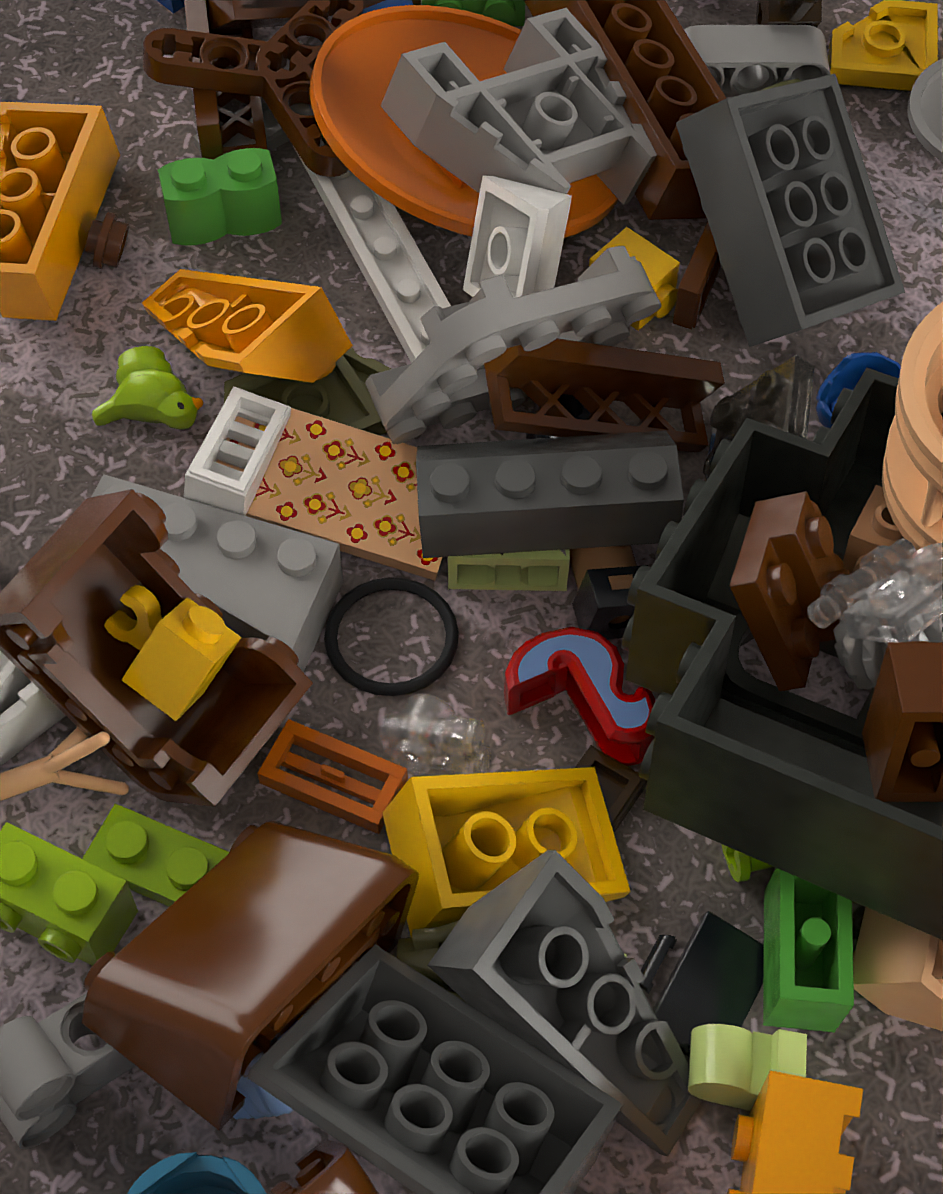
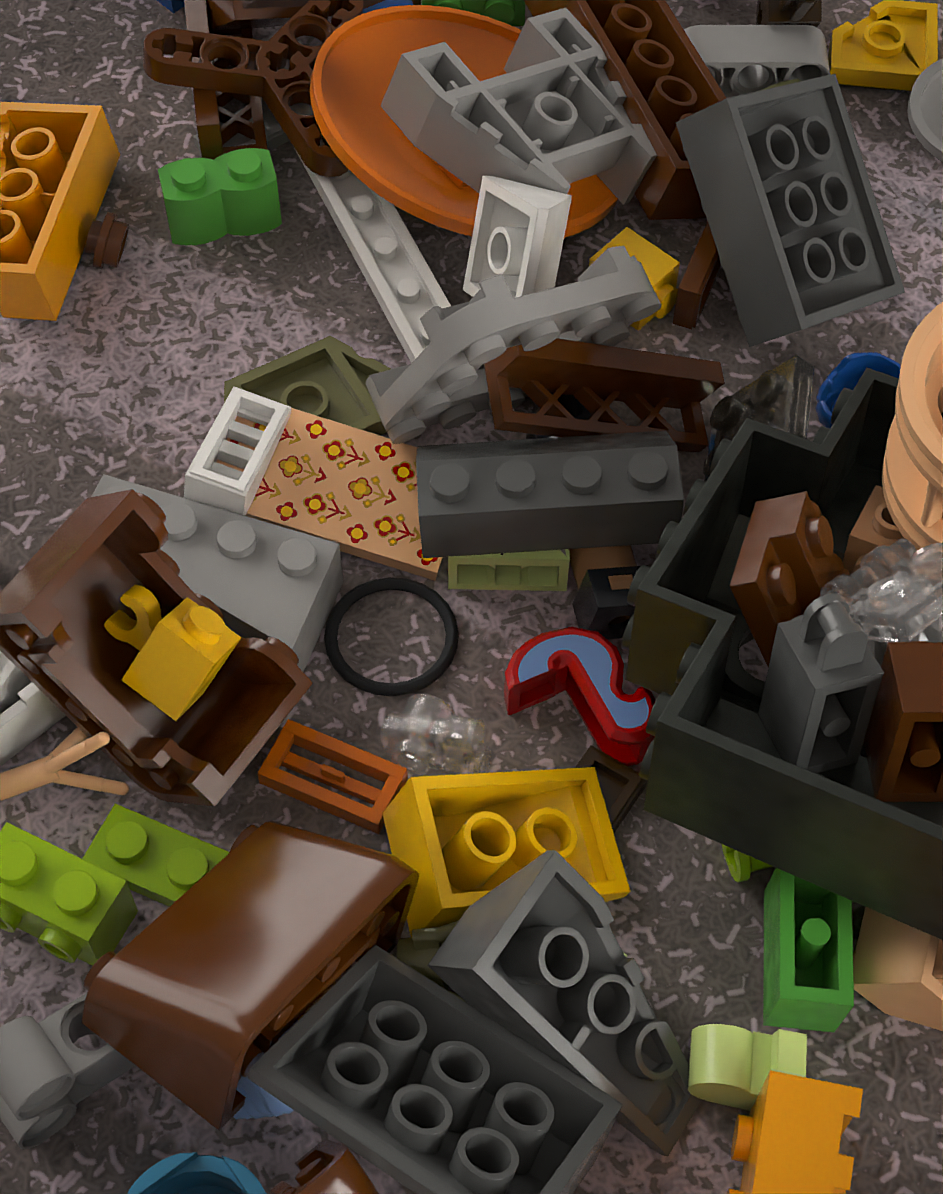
(148, 392): lime animal -> none
(251, 324): light orange wedge -> none
(711, 981): black piece -> none
(820, 687): none -> dark grey brick

